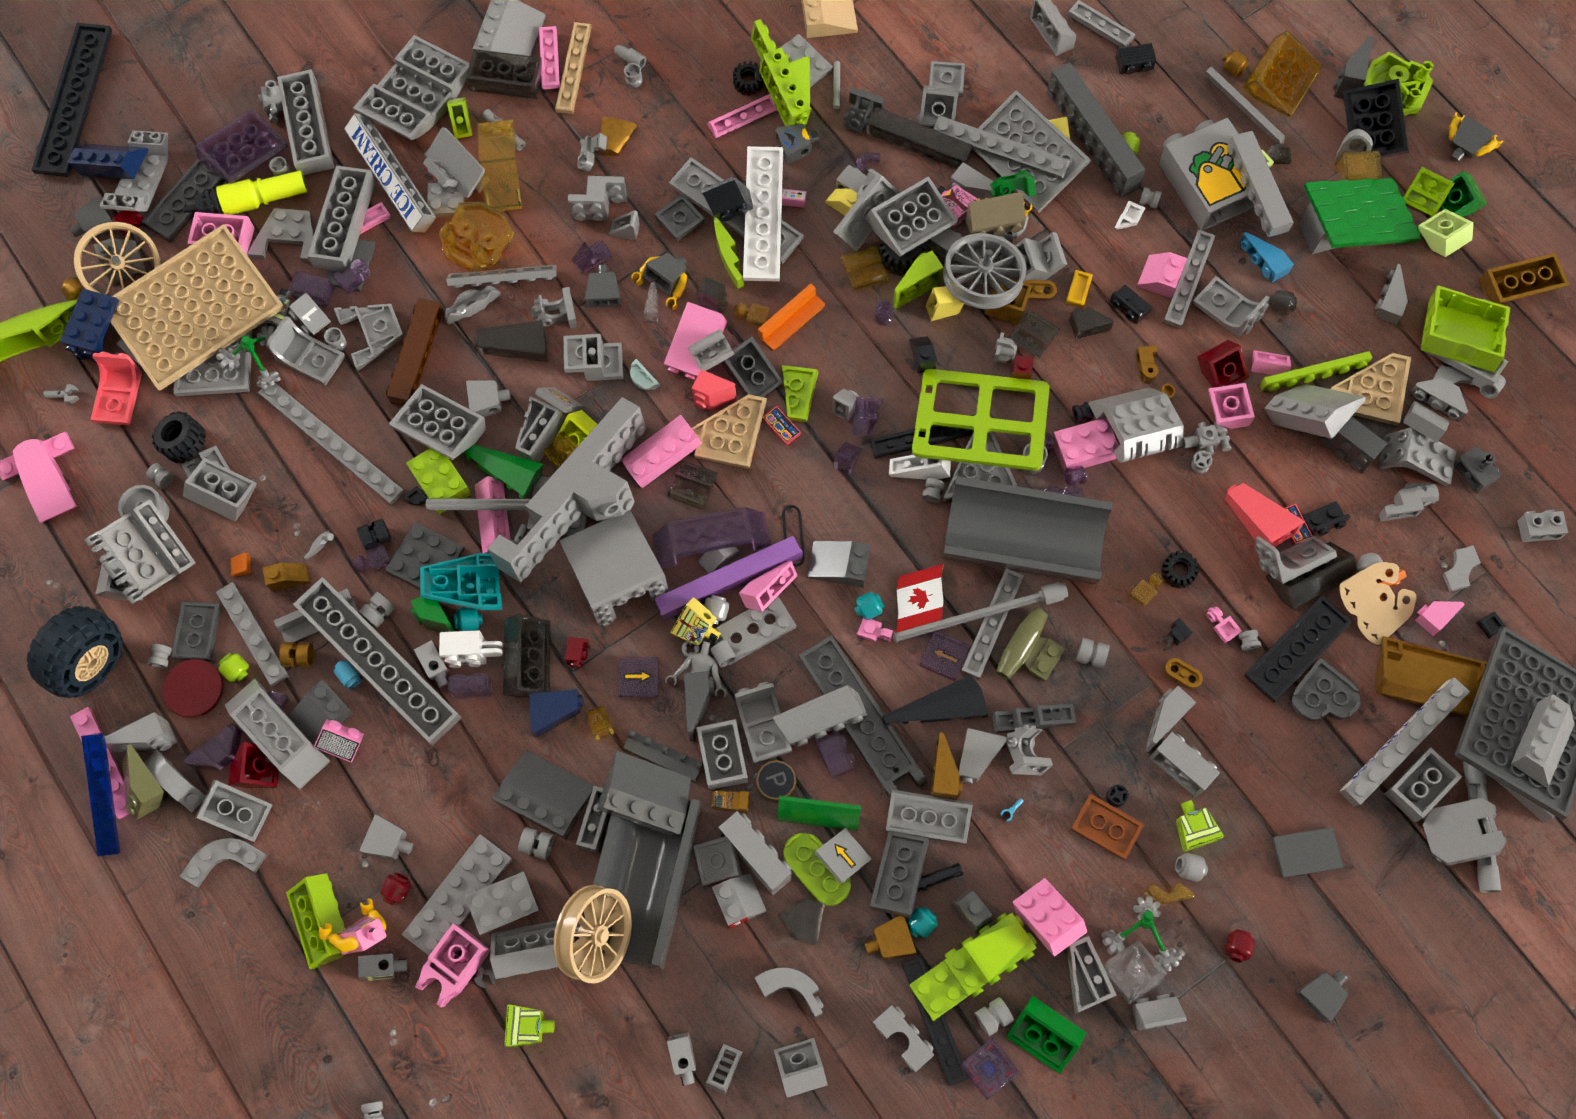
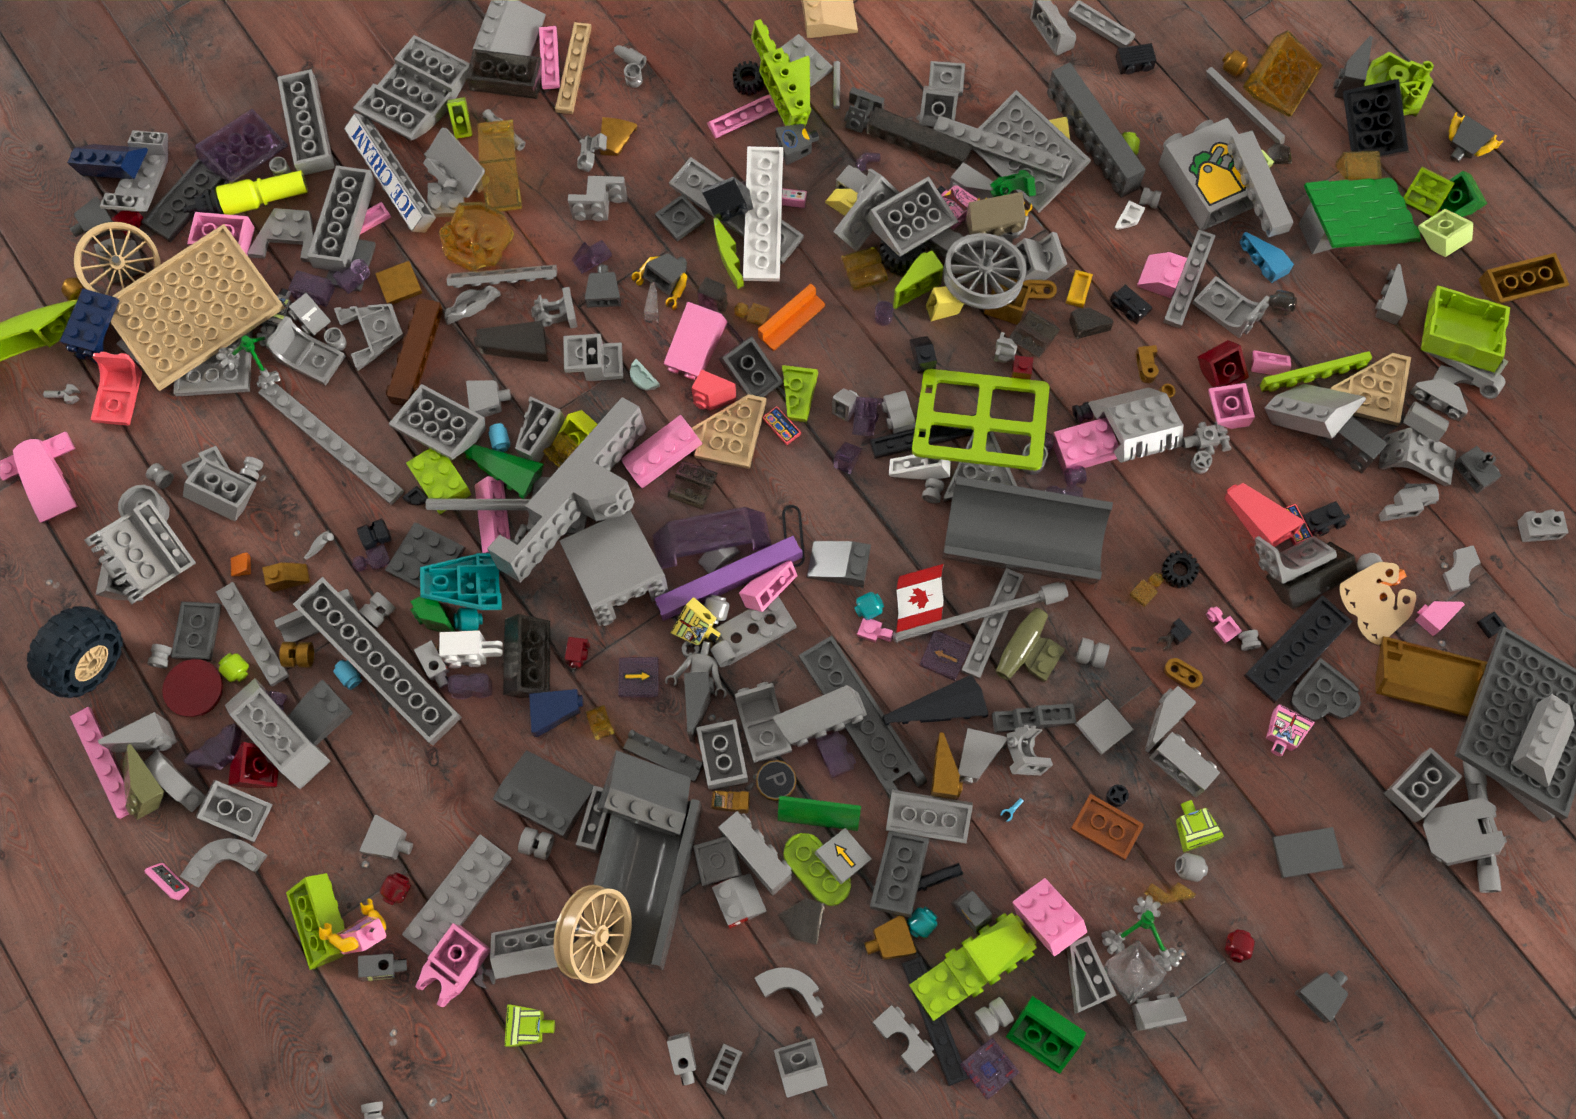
(72, 99): black plate -> none
(100, 794): clear blue tile -> none
(167, 881): none -> slope
(179, 437): black tyre -> none
(251, 468): none -> light grey wheel
(271, 100): light grey piece -> none
(339, 740): brick -> none
(398, 283): none -> pearl gold tile
(499, 437): none -> medium azure brick
(501, 903): light grey brick -> none
(558, 399): light grey tile -> none
(625, 226): light grey slope -> none
(711, 350): light grey bracket -> none
(898, 411): none -> light grey brick
(1104, 726): none -> light grey slope
(1287, 730): none -> torso
(1355, 142): light grey piece -> none
(1404, 742): light grey brick -> none

